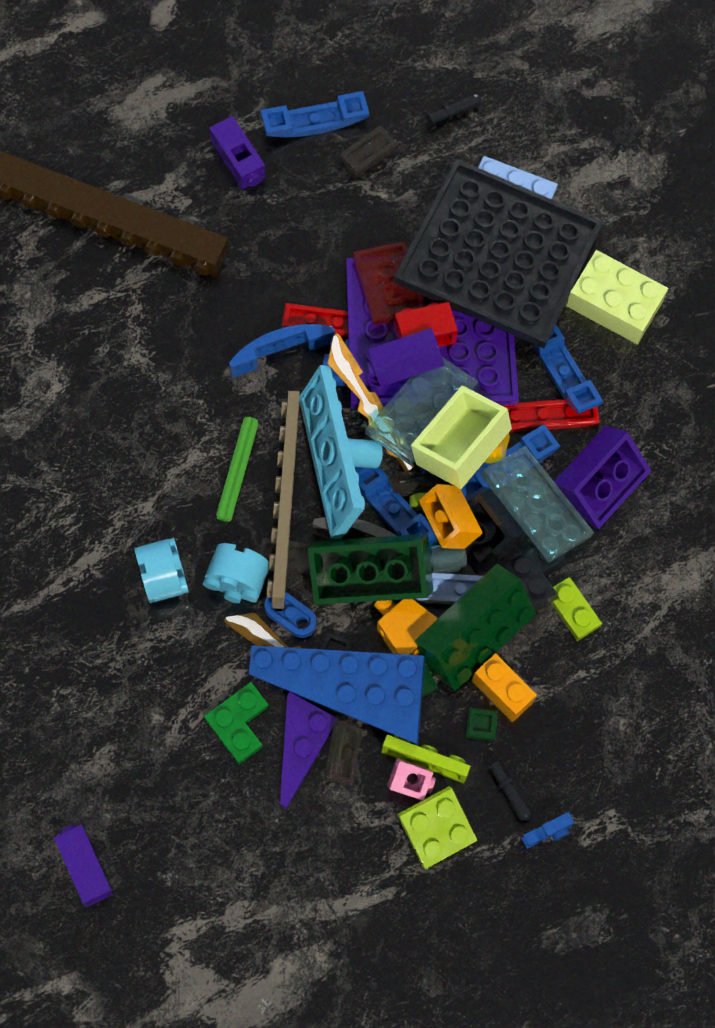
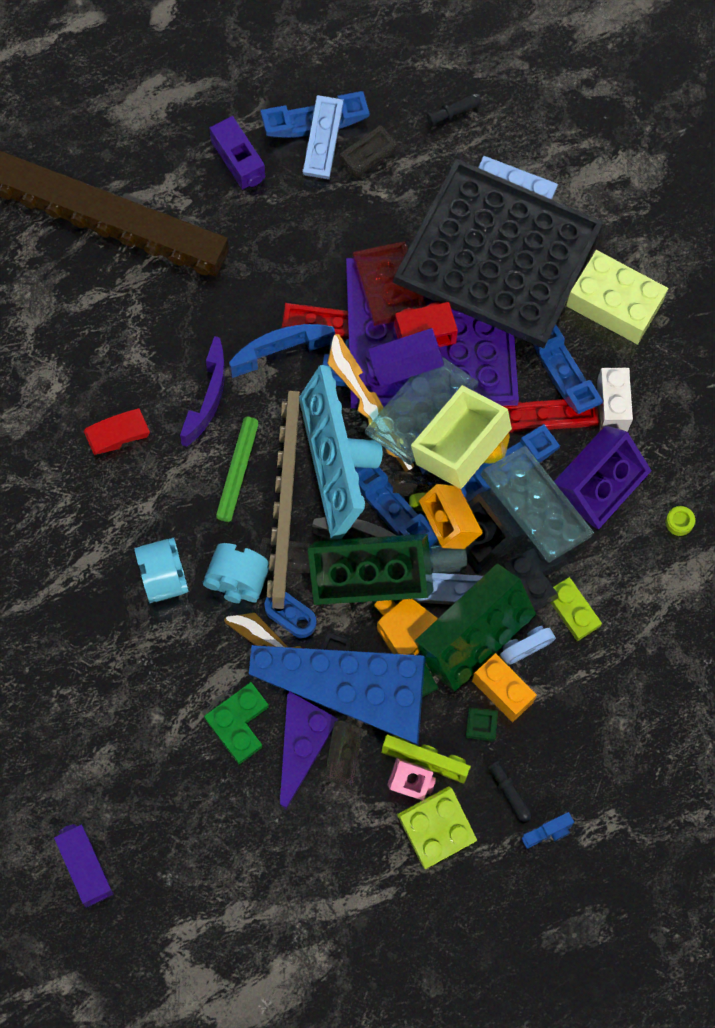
(115, 431): none -> red slope
(197, 422): none -> dark purple slope
(323, 137): none -> light blue plate
(536, 640): none -> light blue plate
(615, 391): none -> white brick
(680, 520): none -> lime tile

